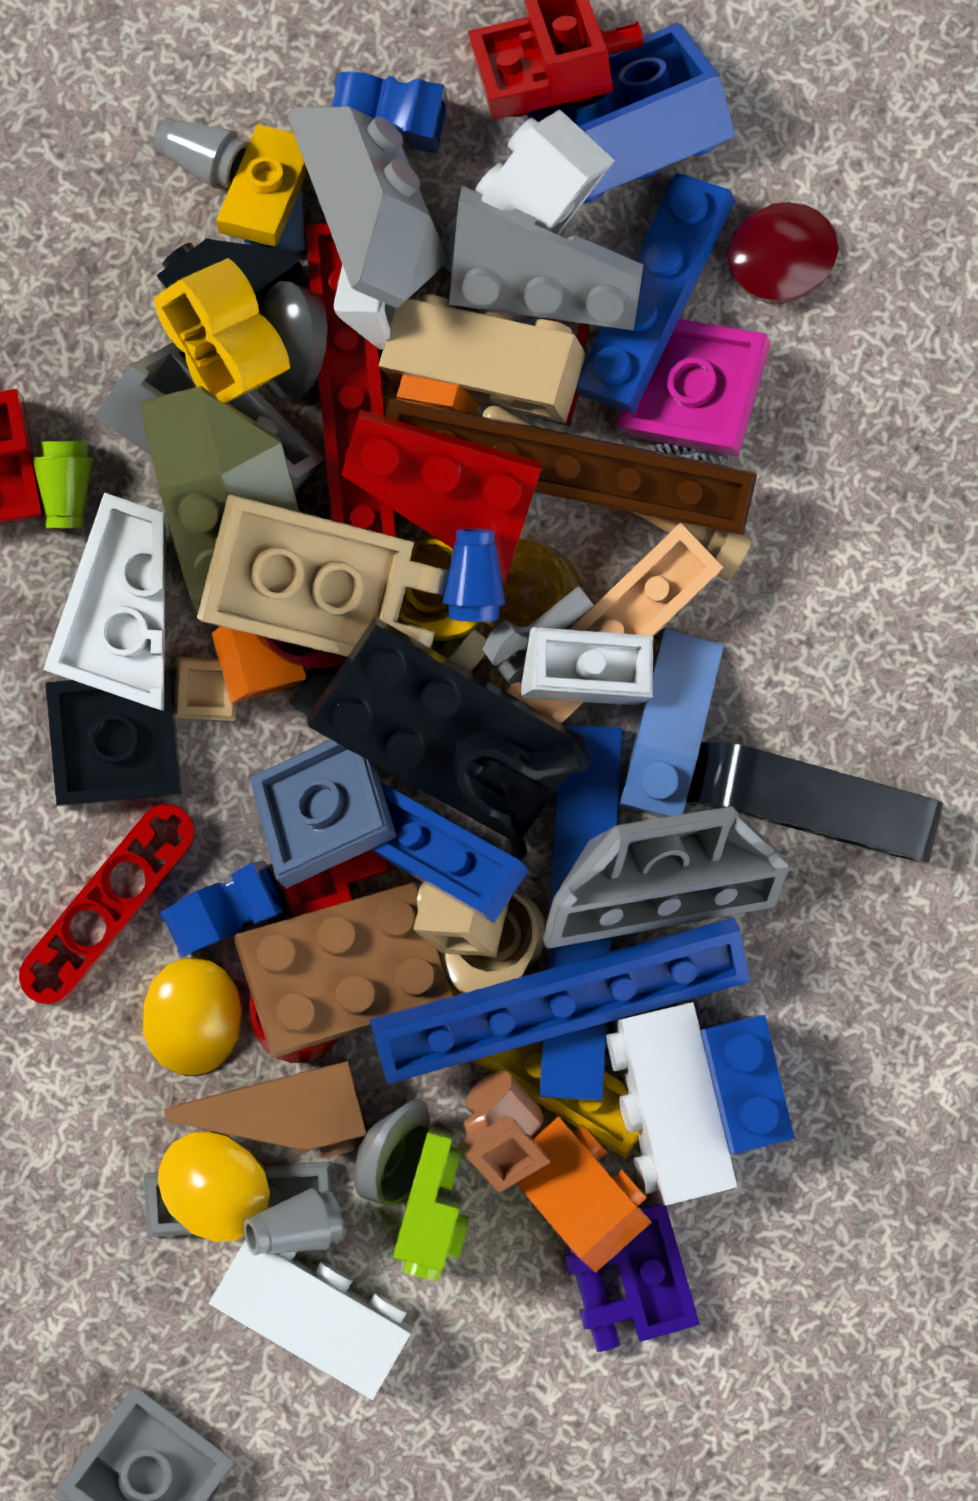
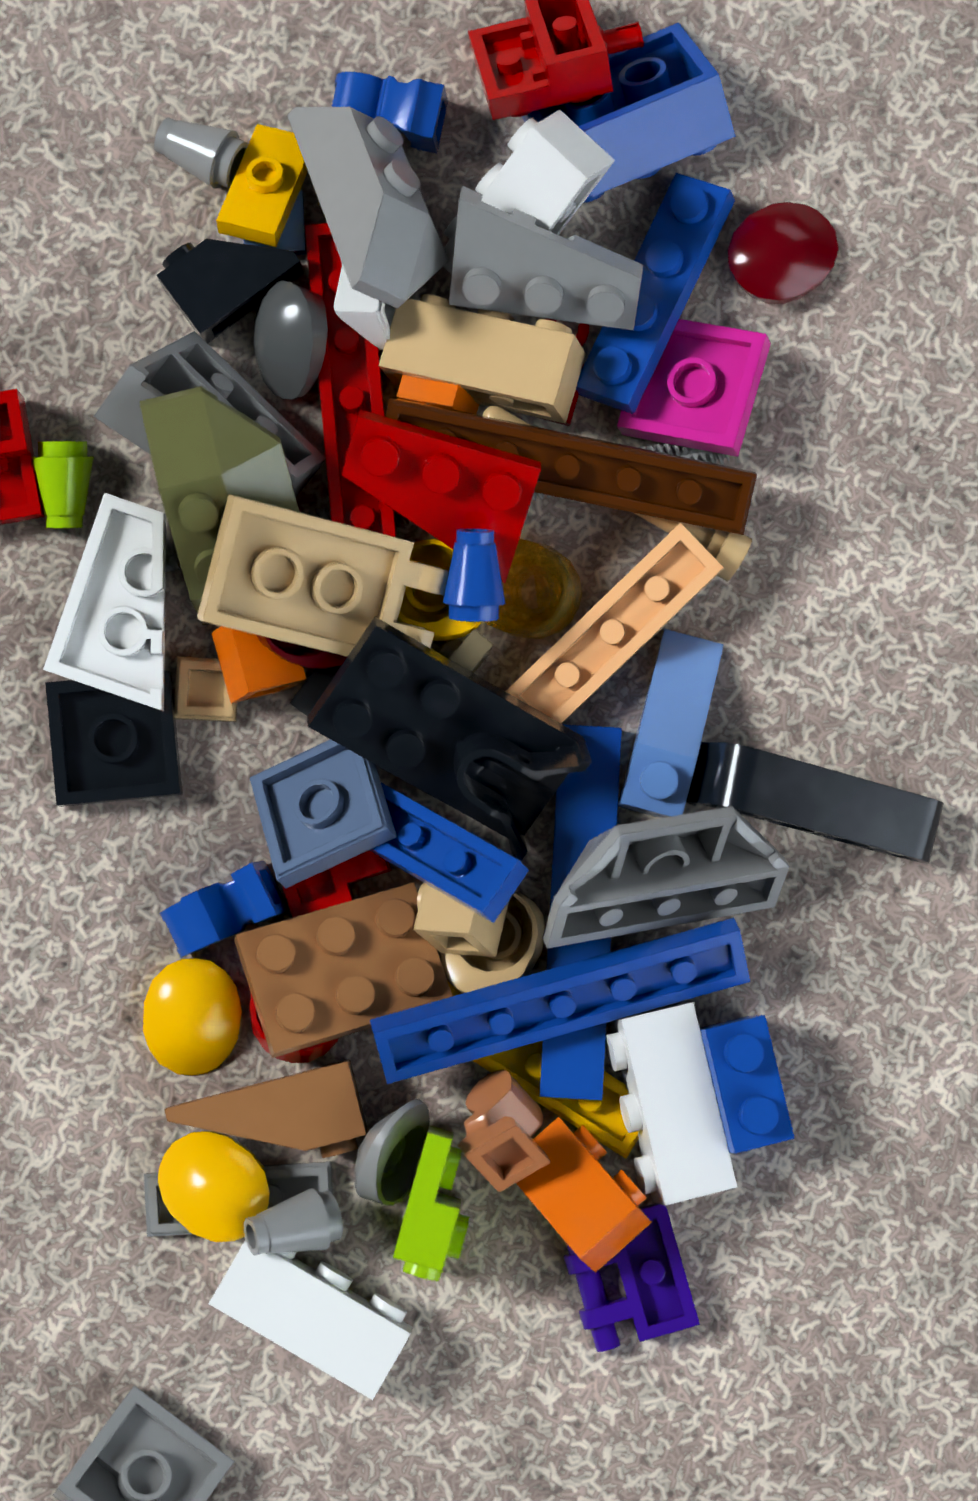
(101, 898): red beam -> none
(221, 331): yellow brick -> none
(509, 637): light grey bar -> none
(588, 667): white slope -> none

